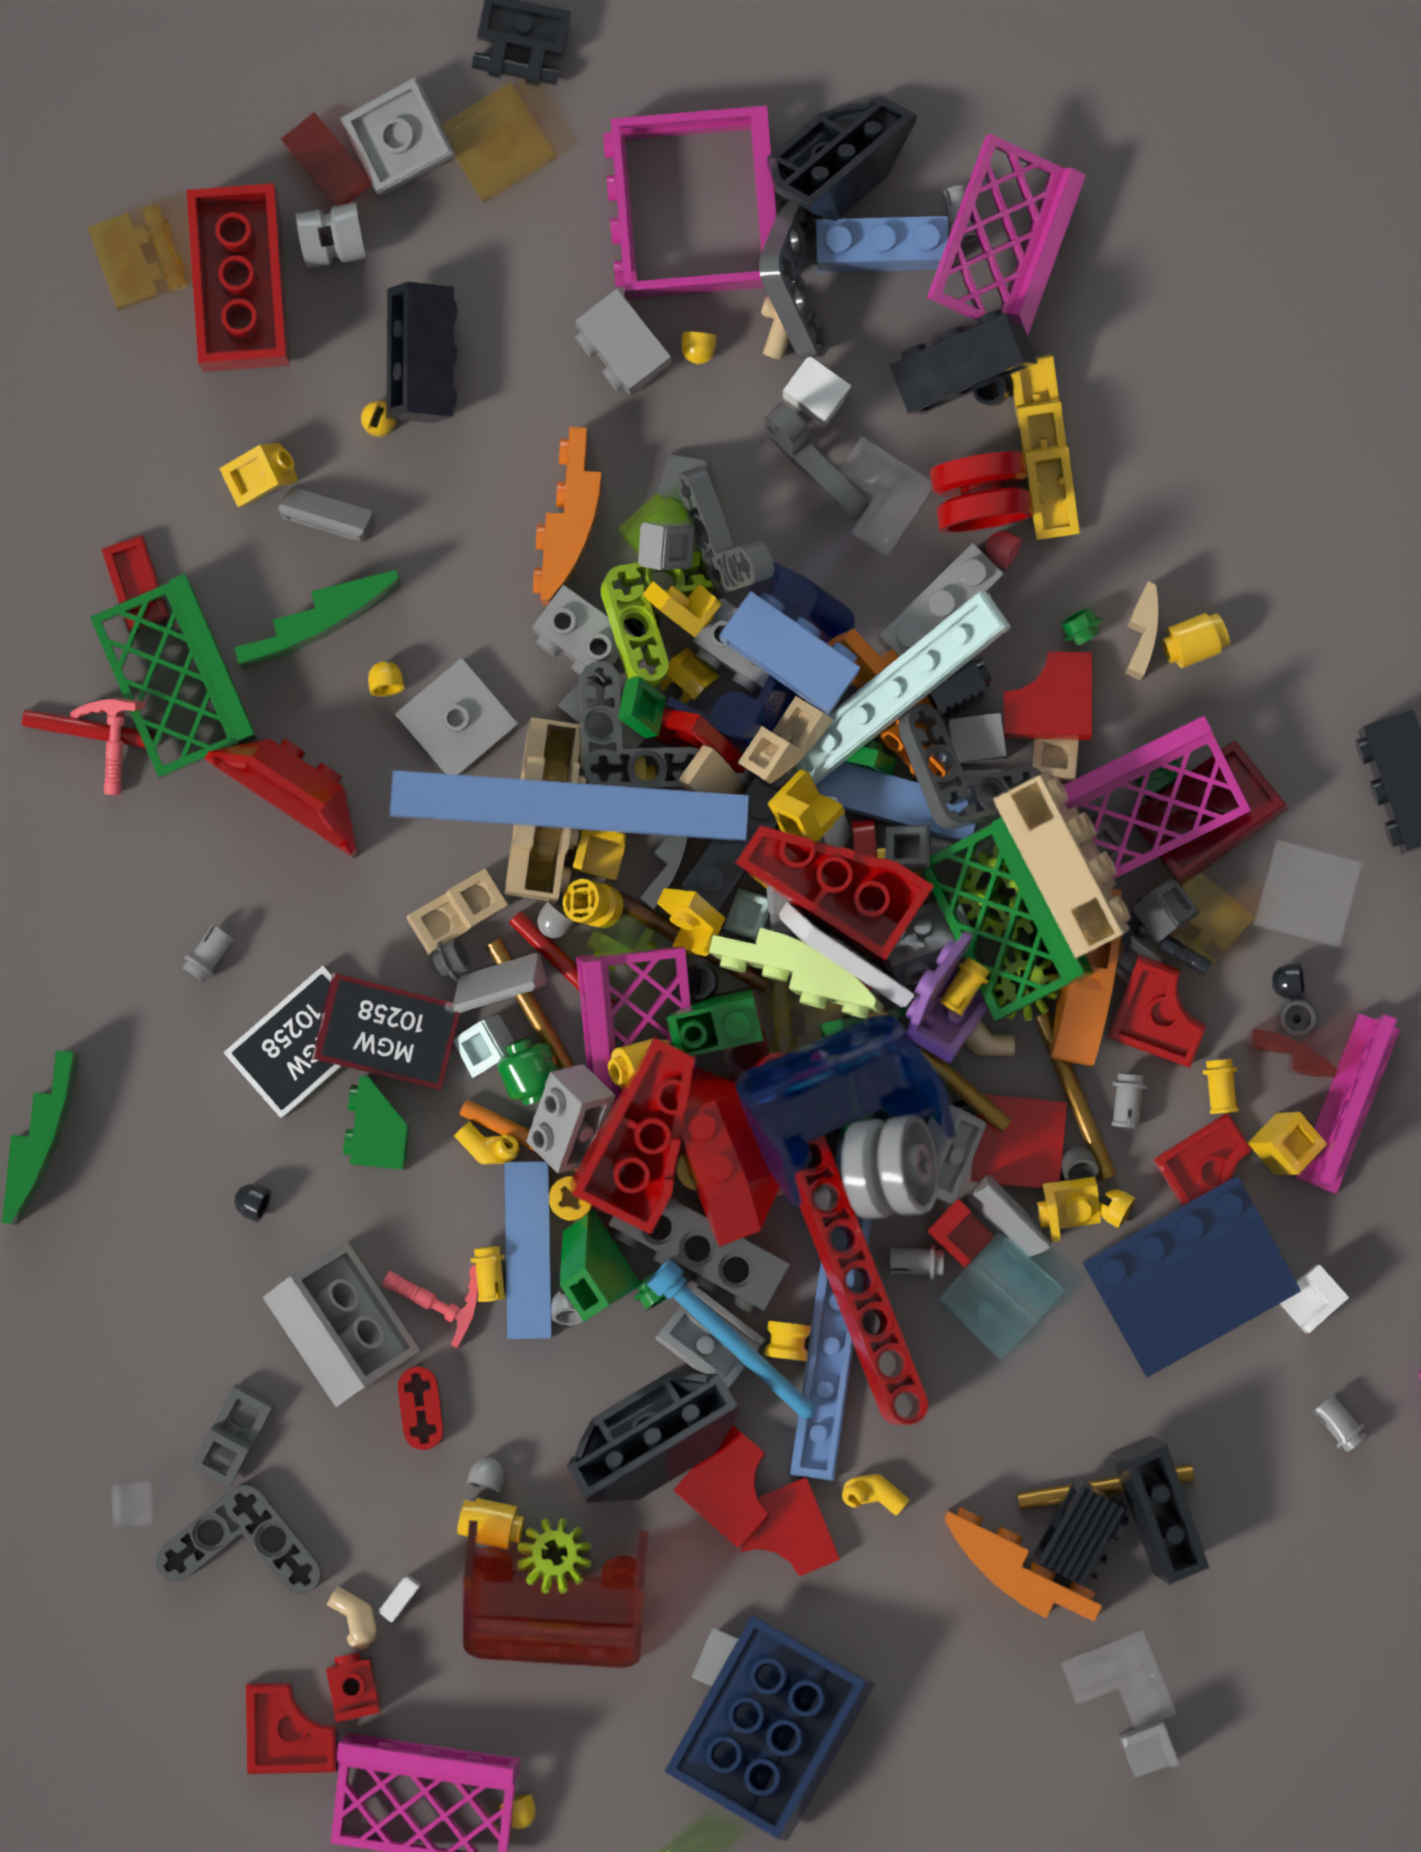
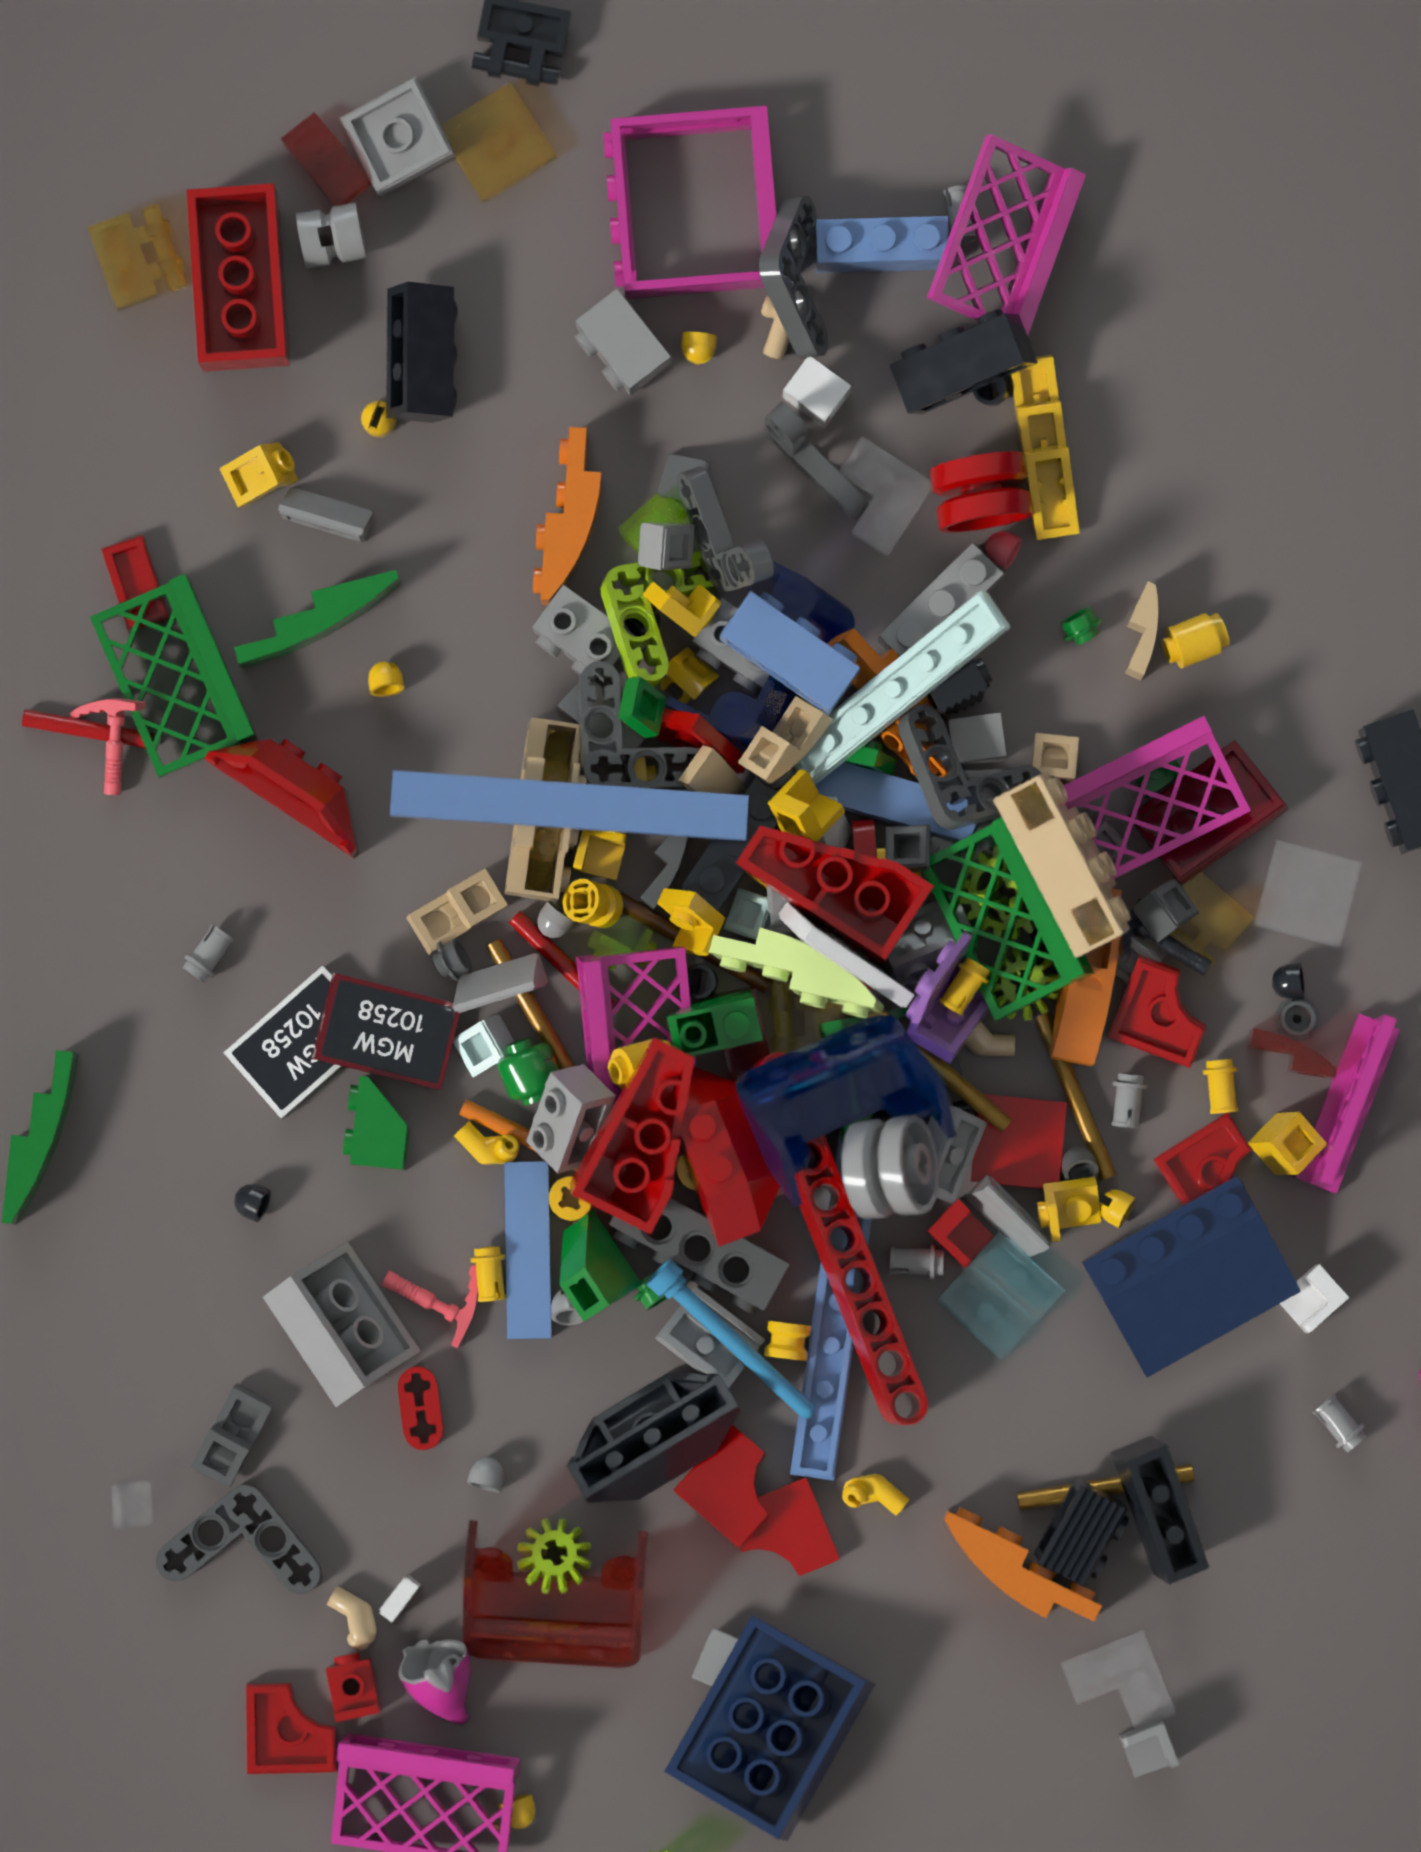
(438, 1677): none -> hat
(456, 719): light grey plate -> none
(497, 1522): yellow brick -> none
(840, 155): black wedge -> none
(1055, 703): red tile -> none

